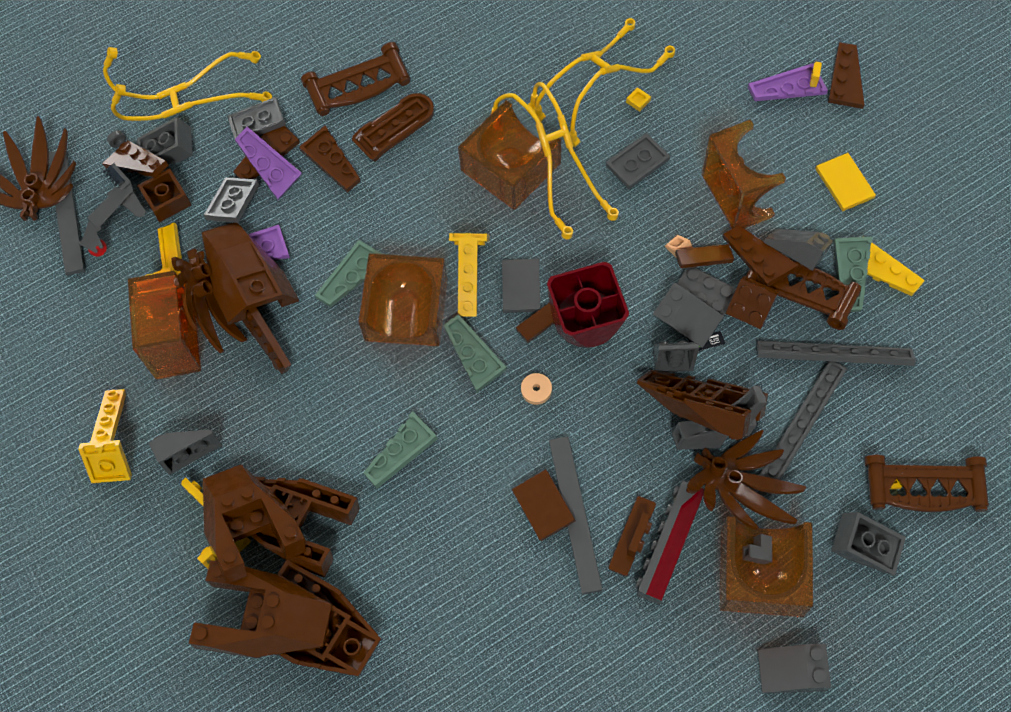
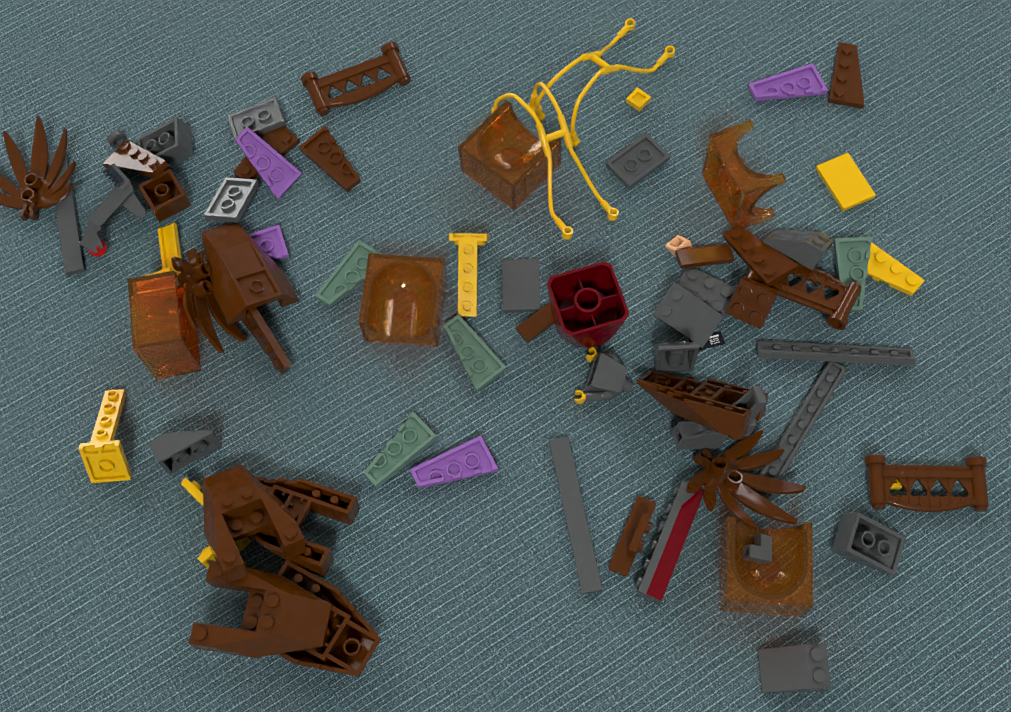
(120, 90): yellow bar -> none
(394, 125): reddish brown piece -> none
(456, 464): none -> medium lavender wing
(536, 380): light nougat piece -> none
(543, 505): reddish brown tile -> none
(605, 378): none -> dark grey torso
(815, 74): yellow tile -> none

